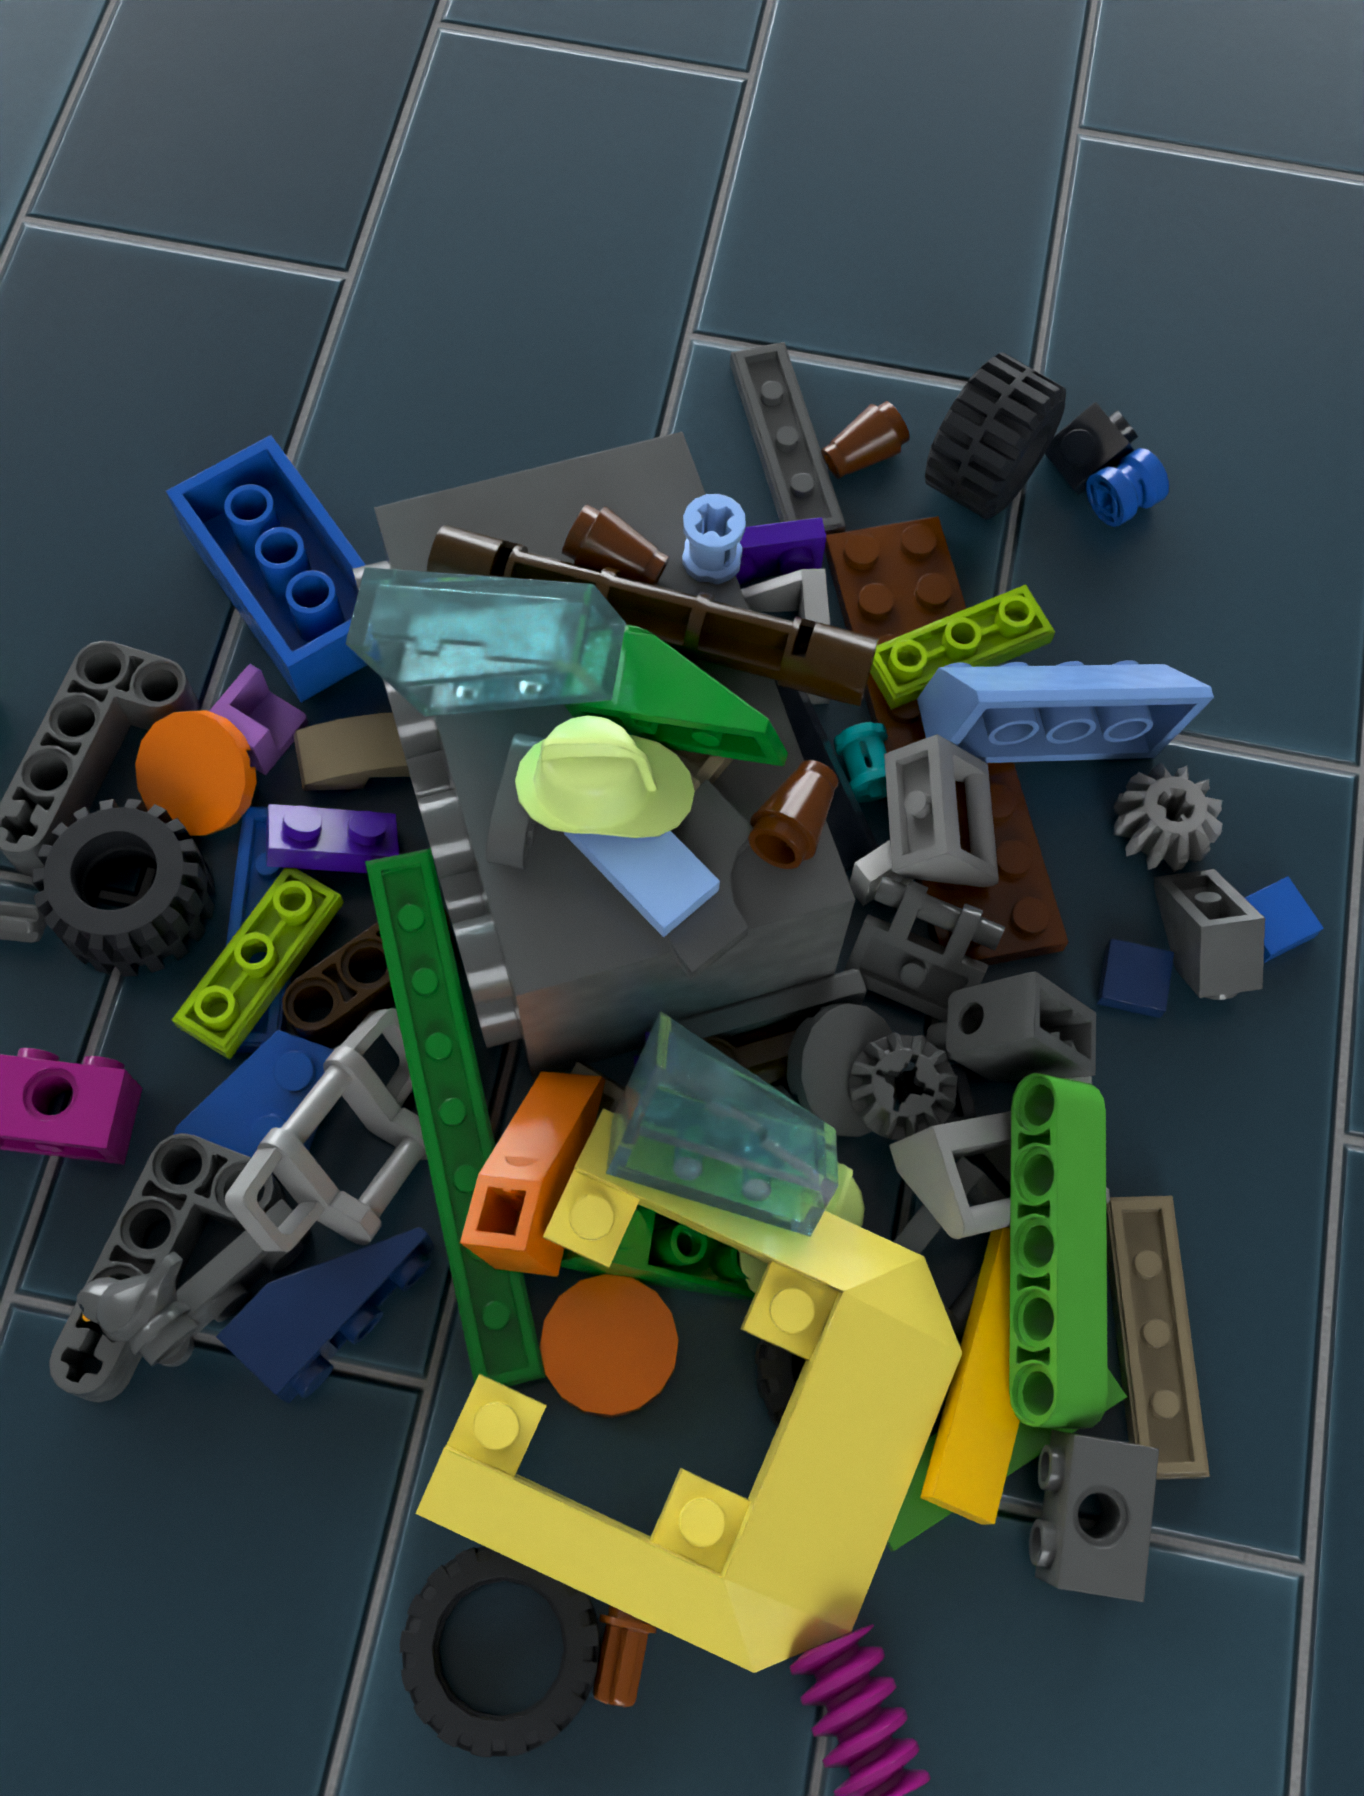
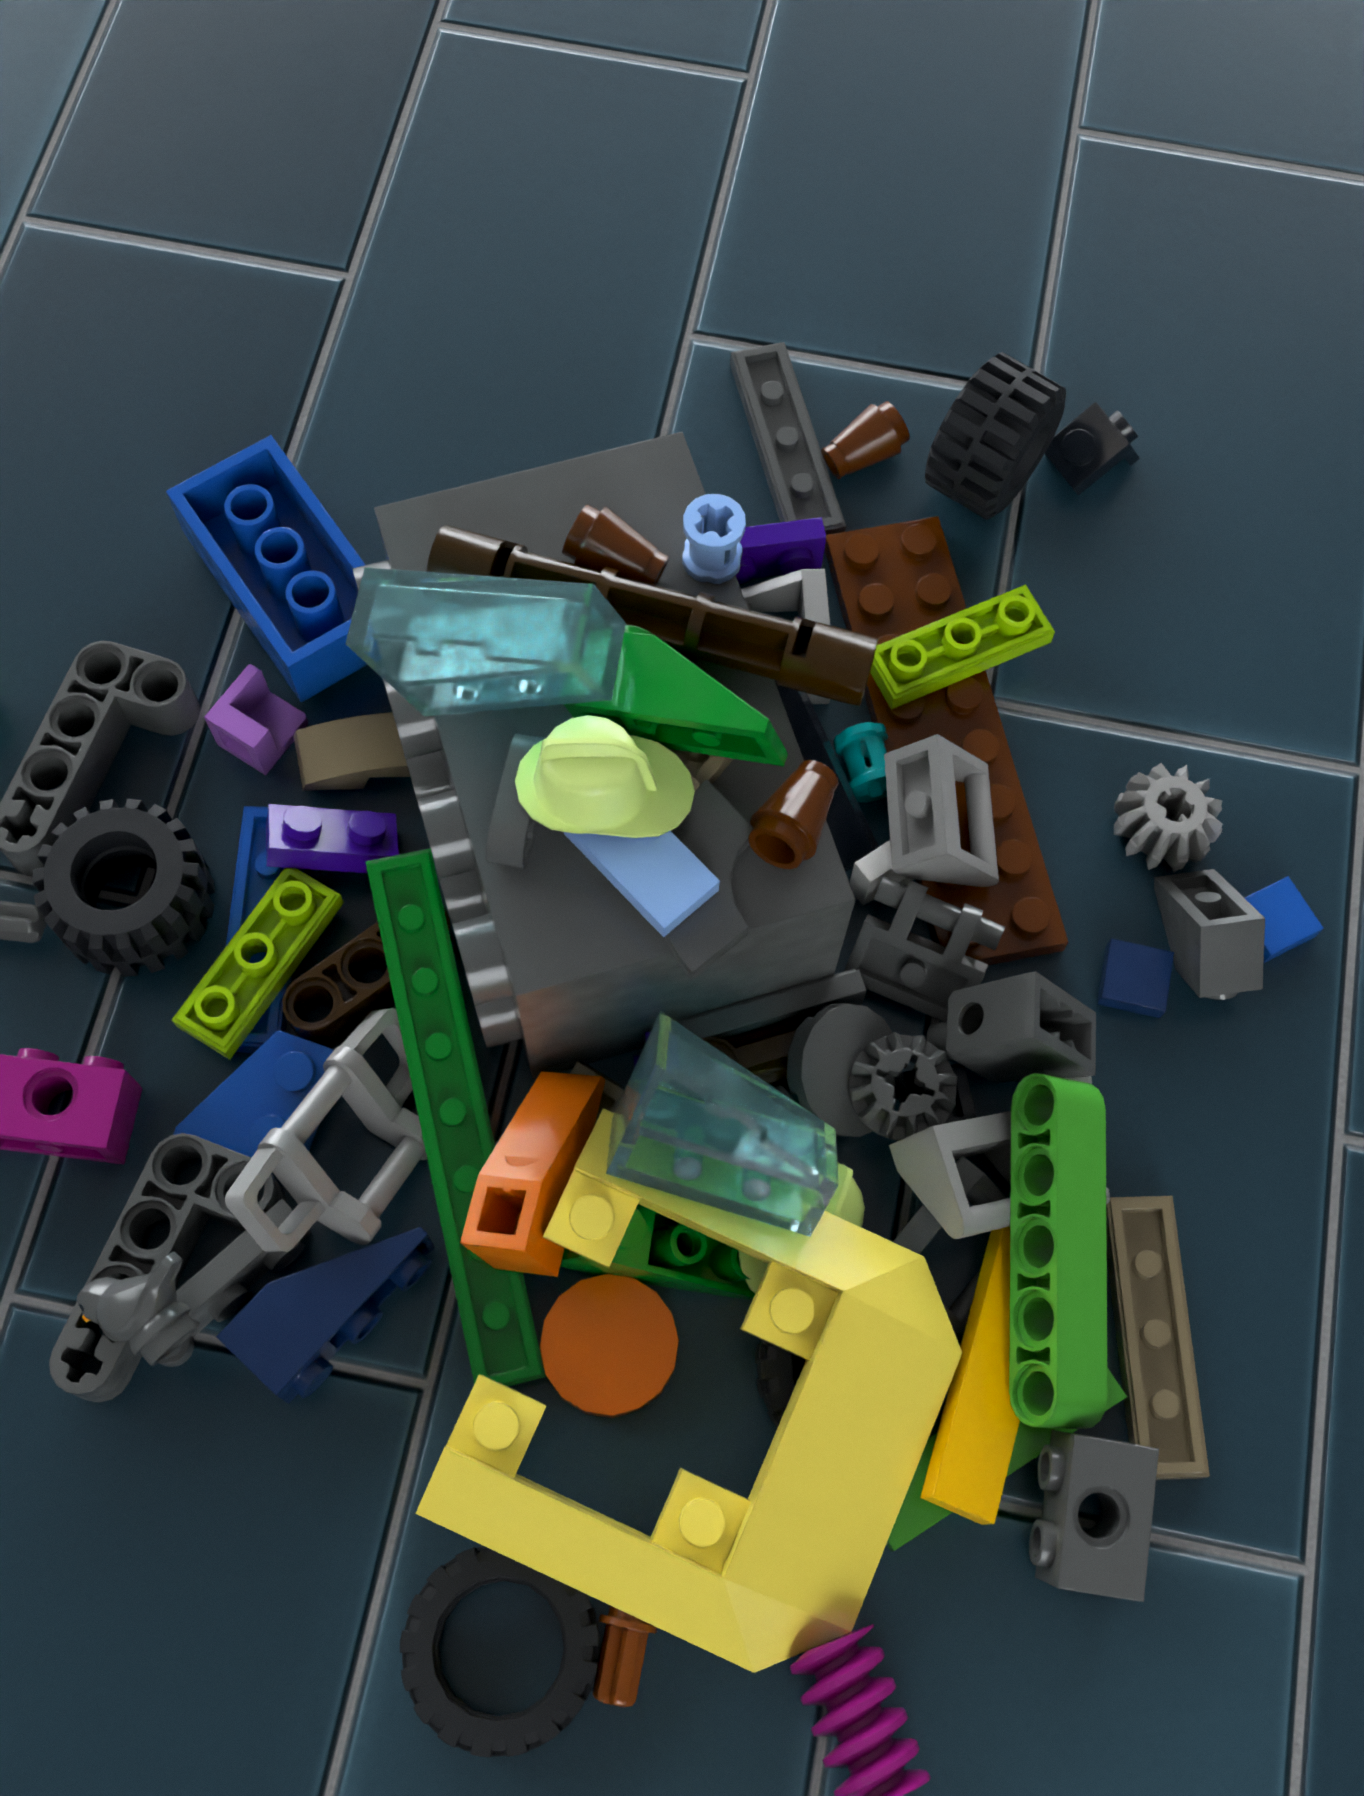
(196, 770): orange tile -> none
(1060, 710): medium blue slope -> none
(1133, 484): blue wheel -> none

